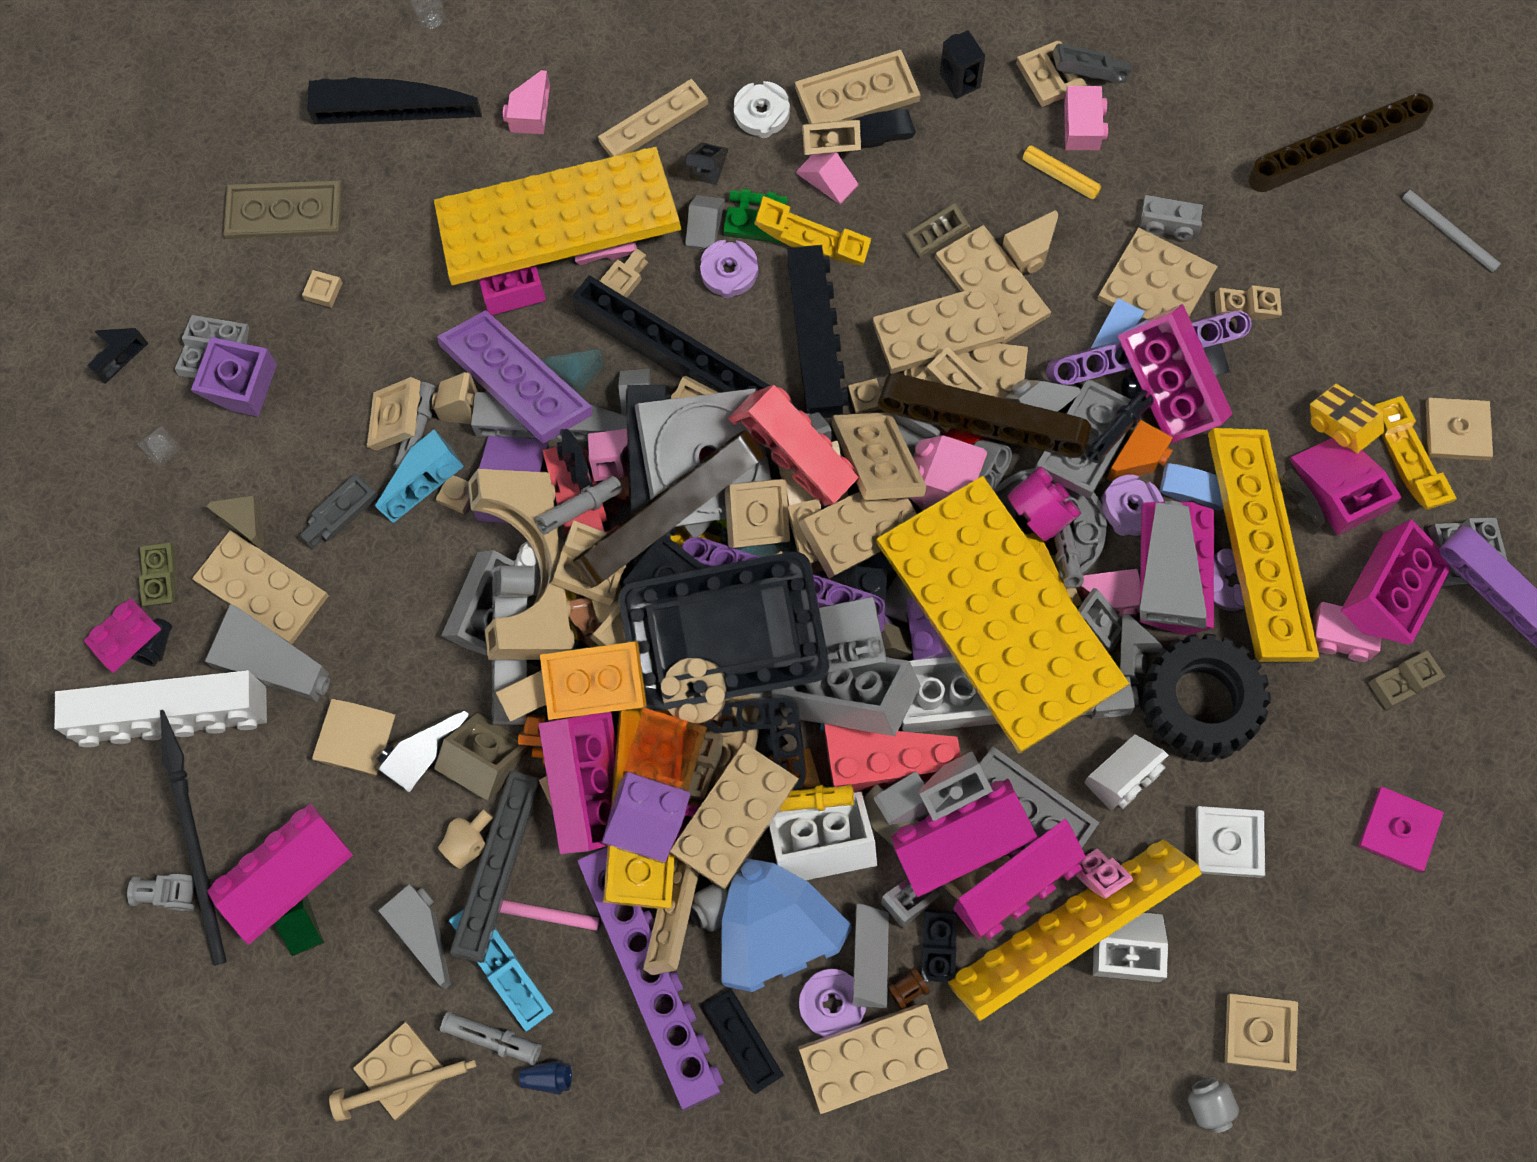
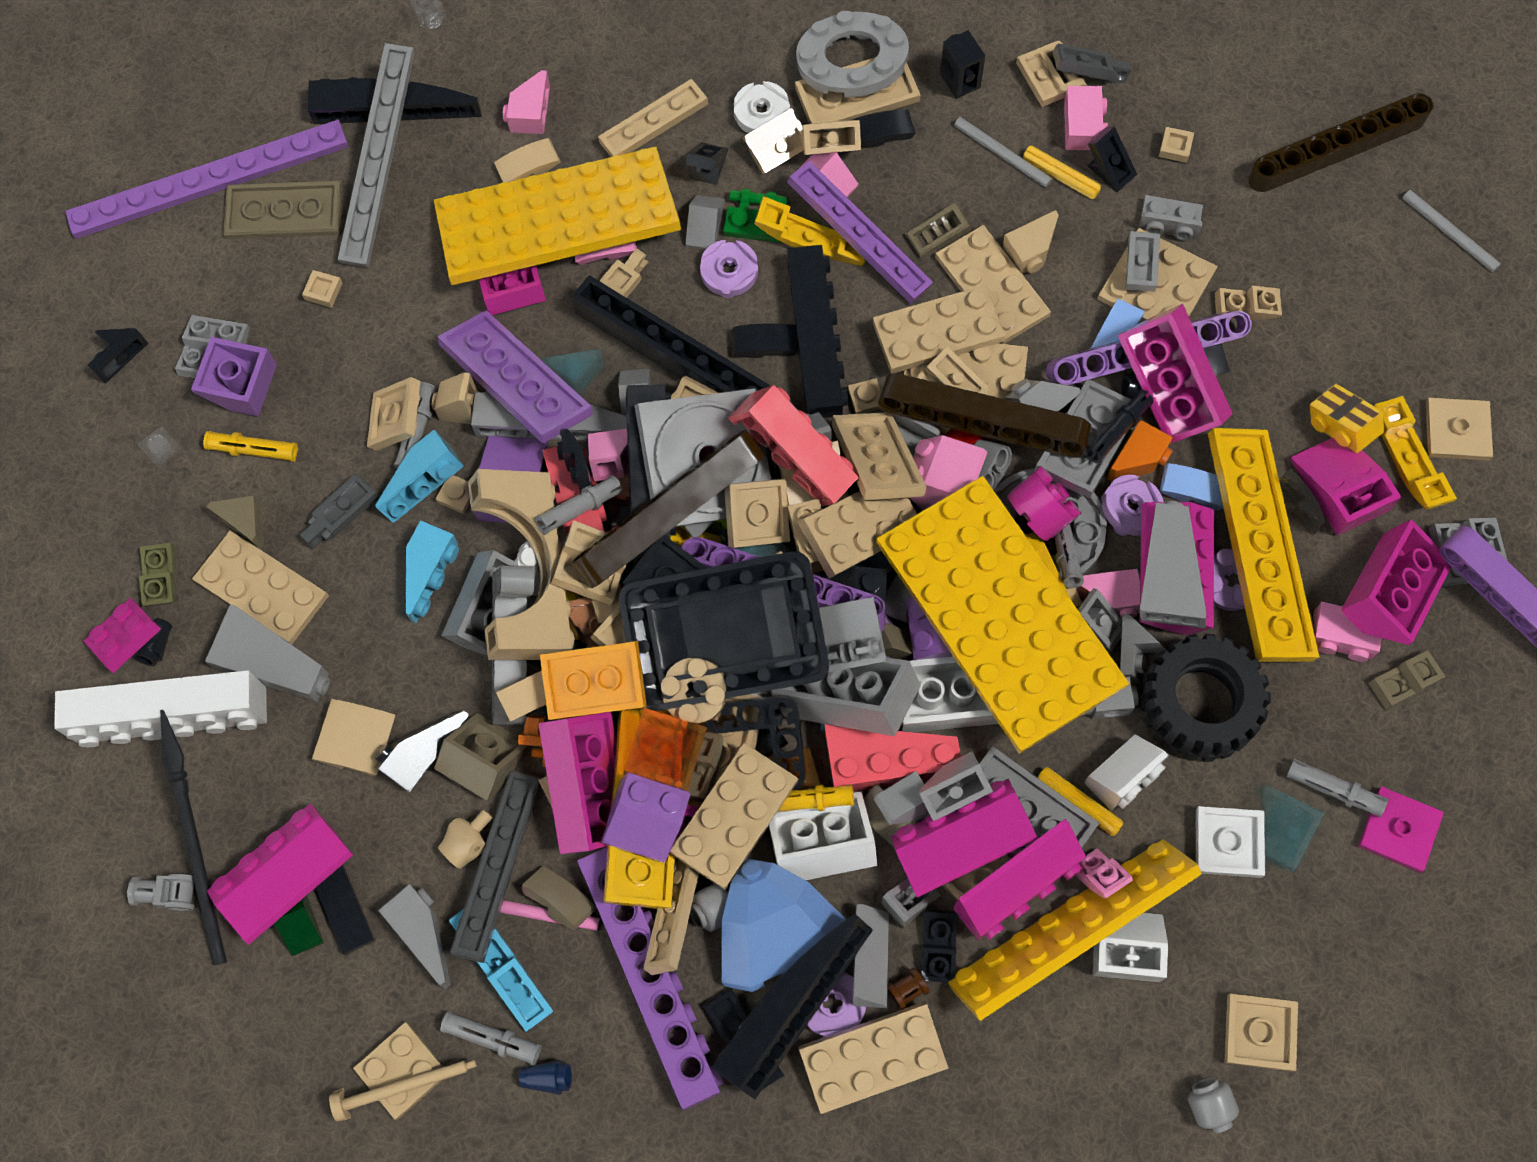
(206, 179): none -> medium lavender plate
(217, 441): none -> yellow pin
(344, 911): none -> black tile
(376, 155): none -> light grey plate
(426, 560): none -> medium azure slope
(527, 160): none -> tan slope
(561, 898): none -> dark tan slope
(763, 339): none -> black slope
(775, 141): none -> plate
(788, 1008): none -> black slope
(858, 81): none -> light grey plate
(859, 232): none -> medium lavender plate
(1003, 152): none -> light grey bar
(1107, 820): none -> yellow axle
(1111, 159): none -> black slope
(1142, 261): none -> light grey plate
(1176, 144): none -> tan plate
(1287, 827): none -> clear light blue wing
(1343, 790): none -> light grey pin

